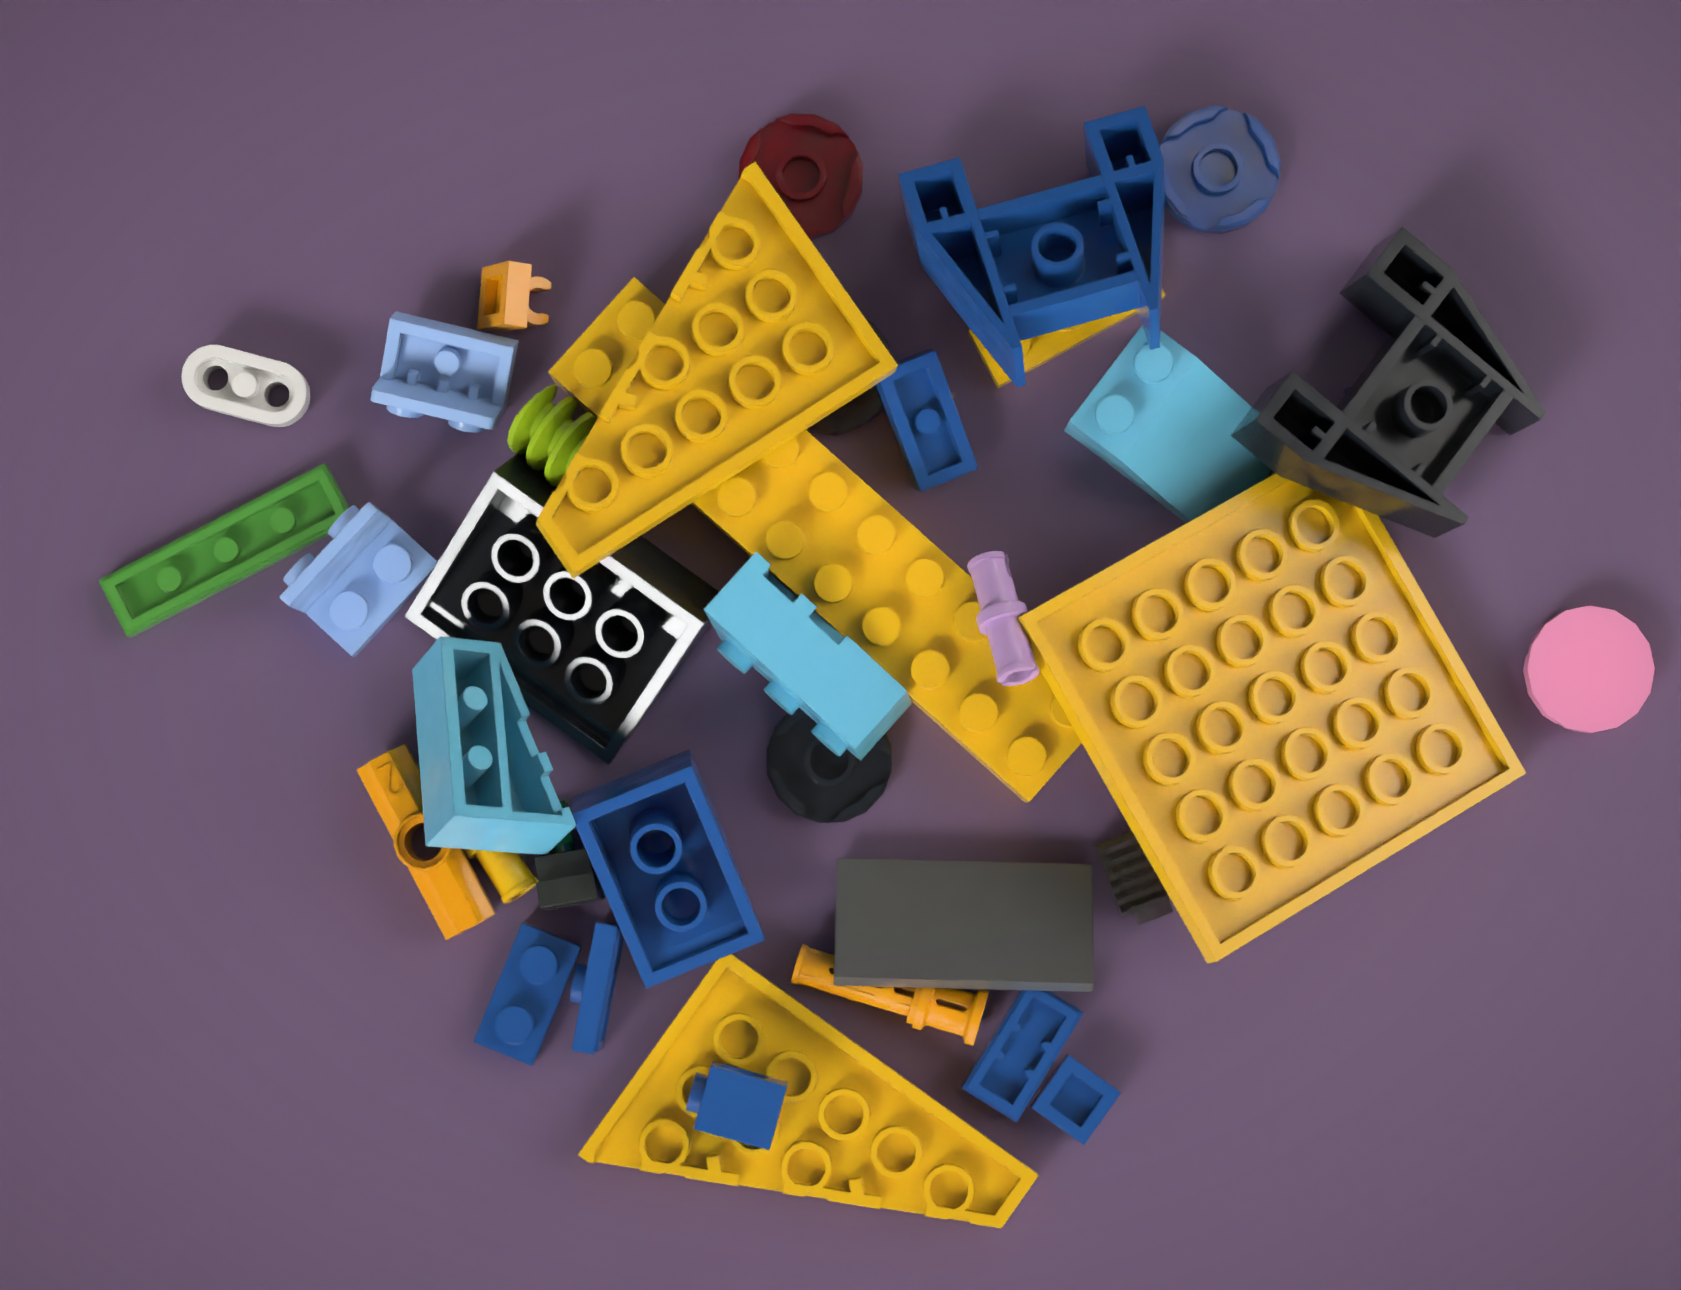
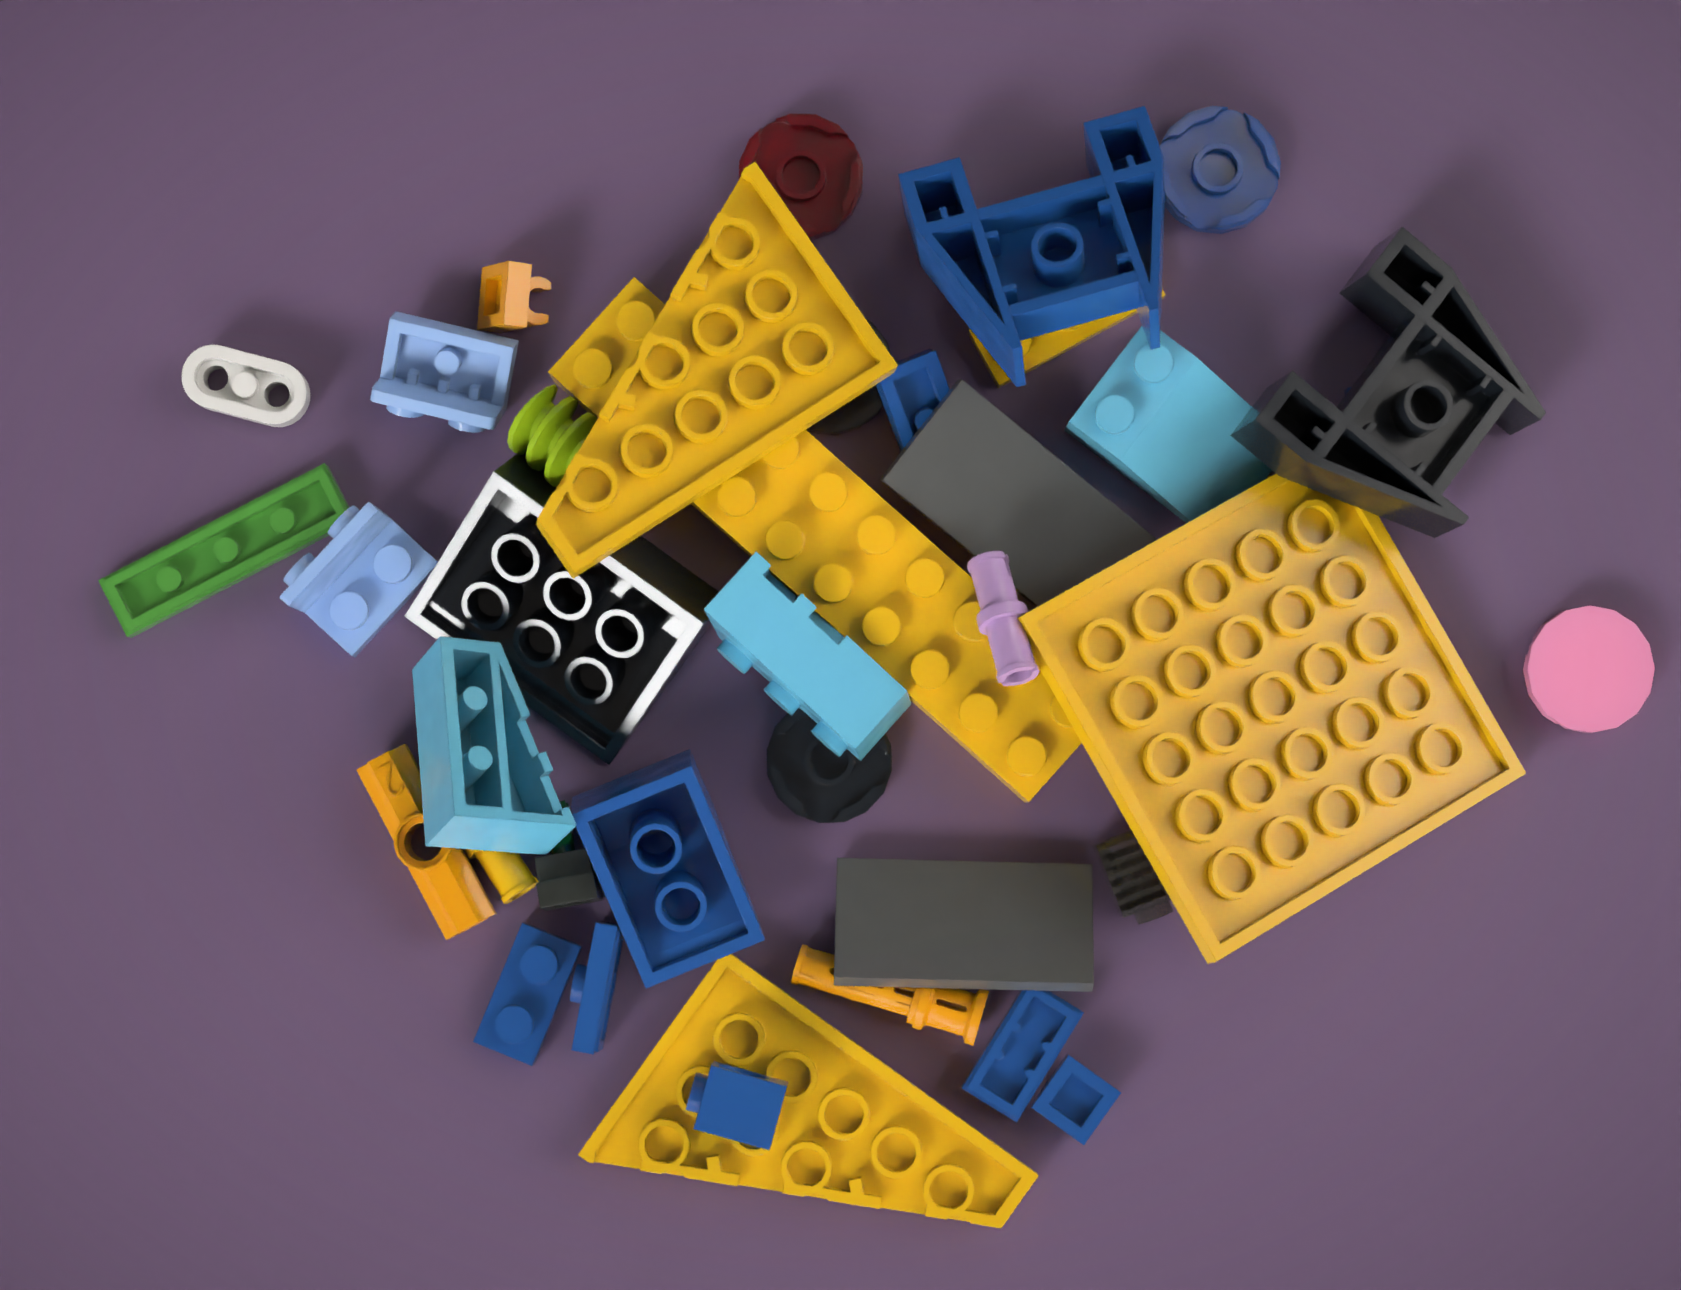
(1009, 494): none -> dark grey tile

